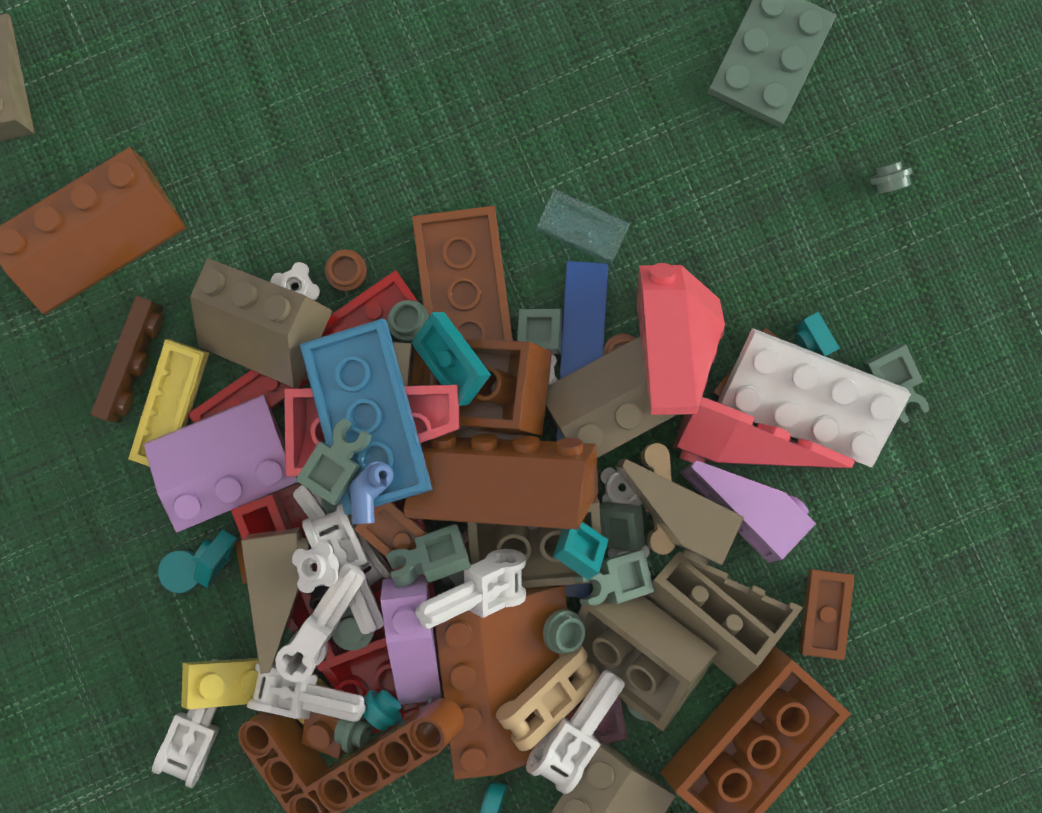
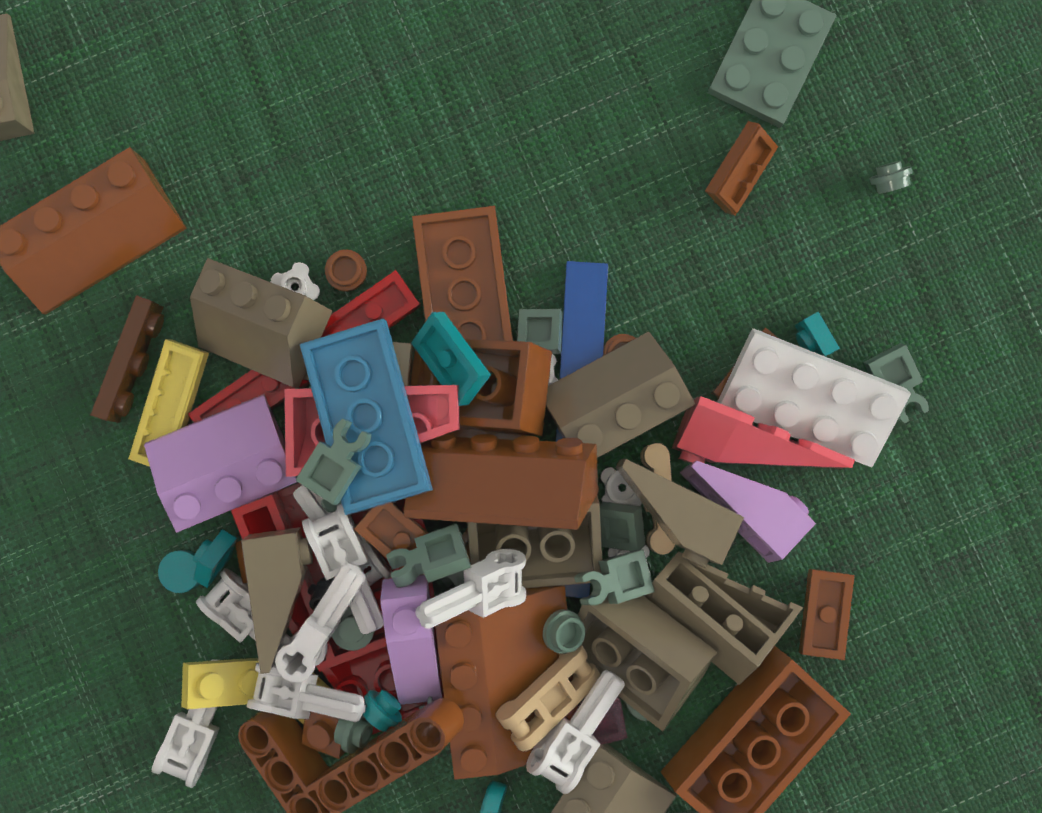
(235, 611): none -> white connector
(326, 567): white plate -> none
(366, 488): medium blue arm -> none
(406, 320): sand green plate -> none
(581, 550): teal plate -> none
(582, 226): clear light blue plate -> none
(678, 336): coral wedge -> none
(741, 168): none -> dark orange plate

